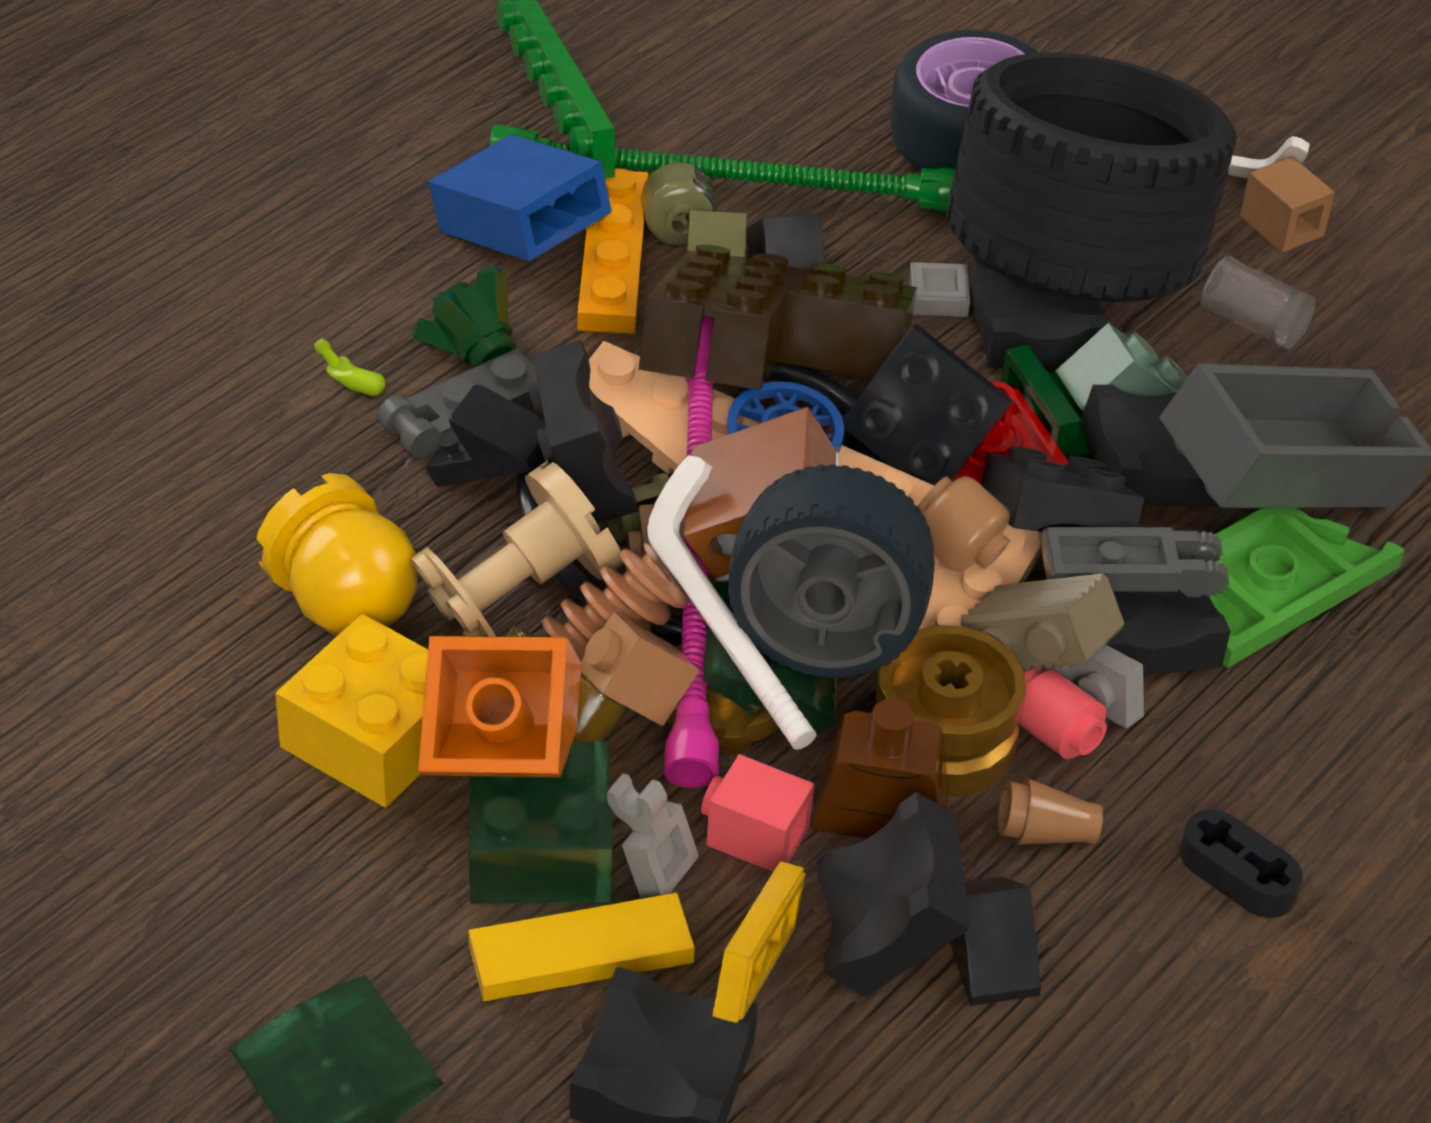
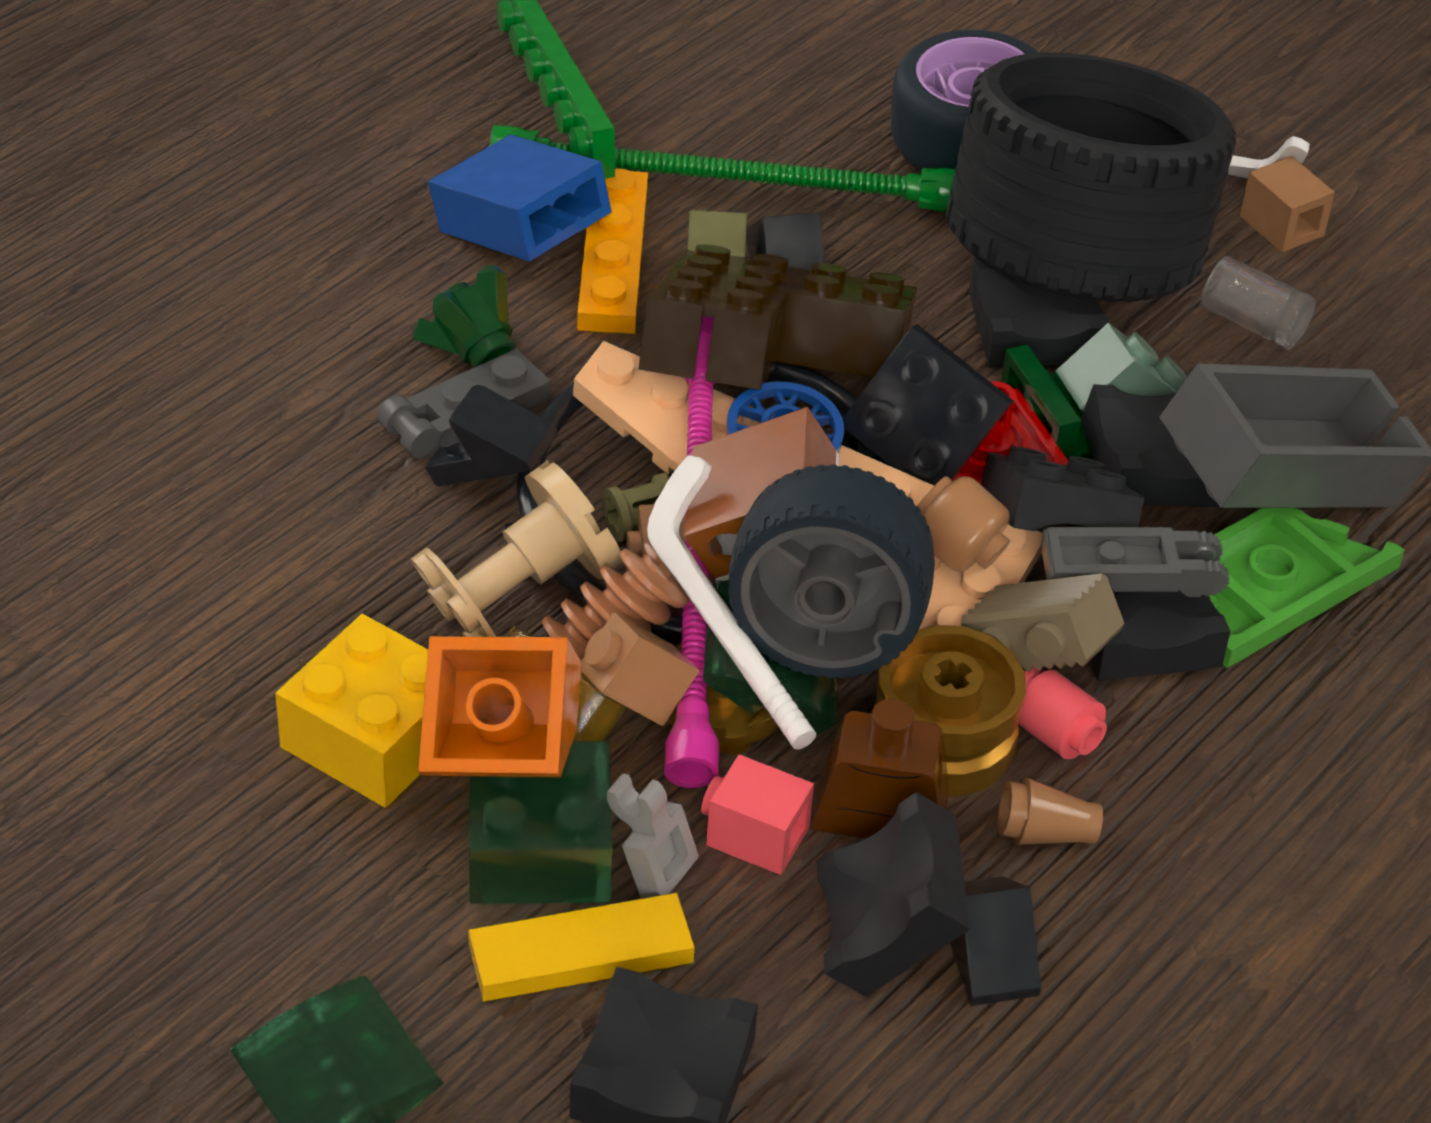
(338, 555): yellow tile -> none
(349, 375): lime piece -> none
(580, 430): black brick -> none
(669, 198): olive head -> none
(759, 942): yellow tile -> none
(940, 289): light grey tile -> none
(1112, 681): light grey plate -> none
(1241, 863): black beam -> none

